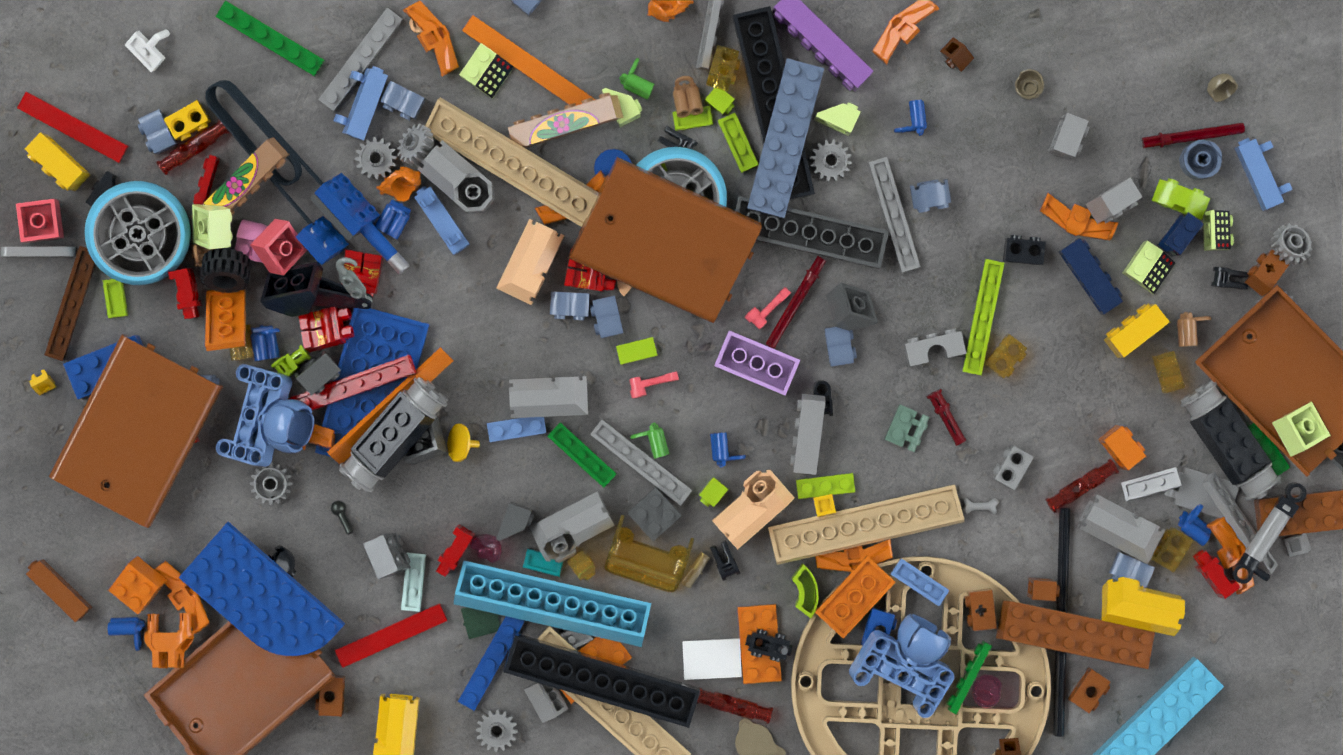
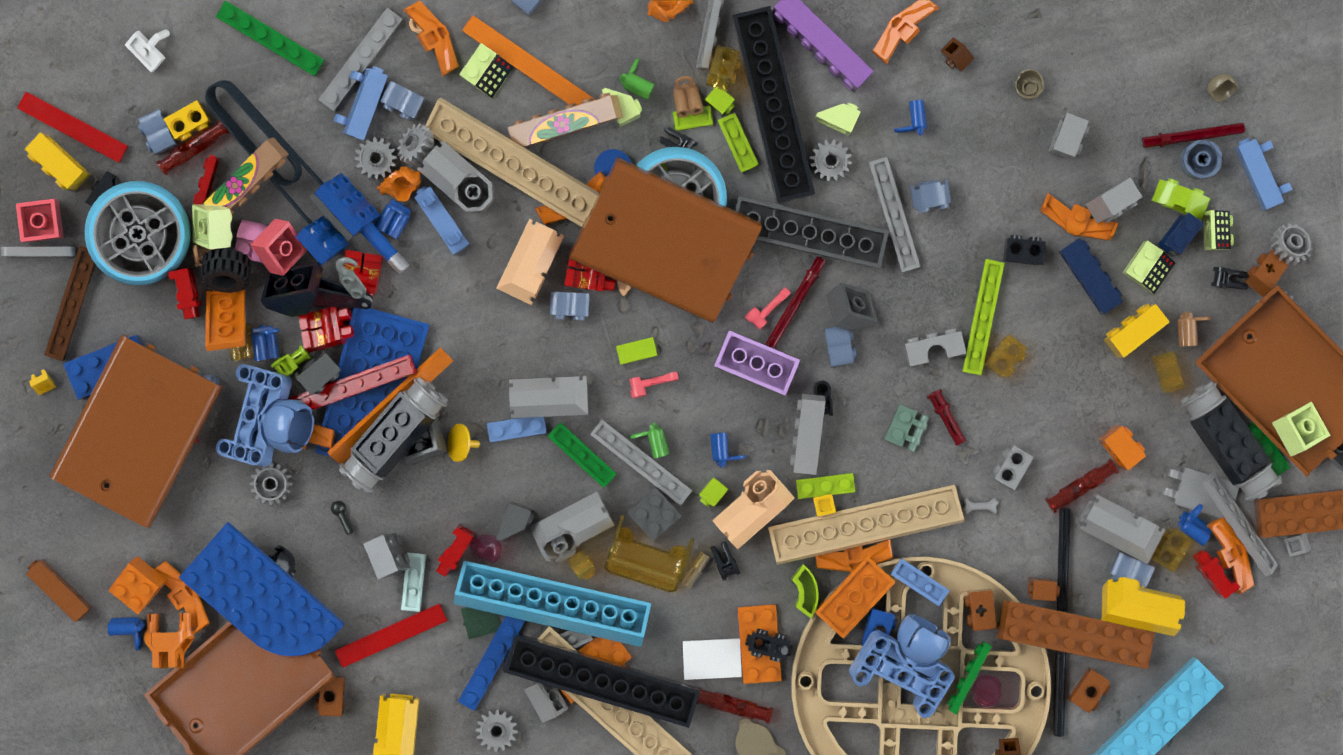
(115, 298): lime tile -> none
(535, 561): teal tile -> none
(607, 317): sand blue brick -> none
(785, 138): sand blue plate -> none
(1151, 484): light grey plate -> none
(1267, 534): piece -> none

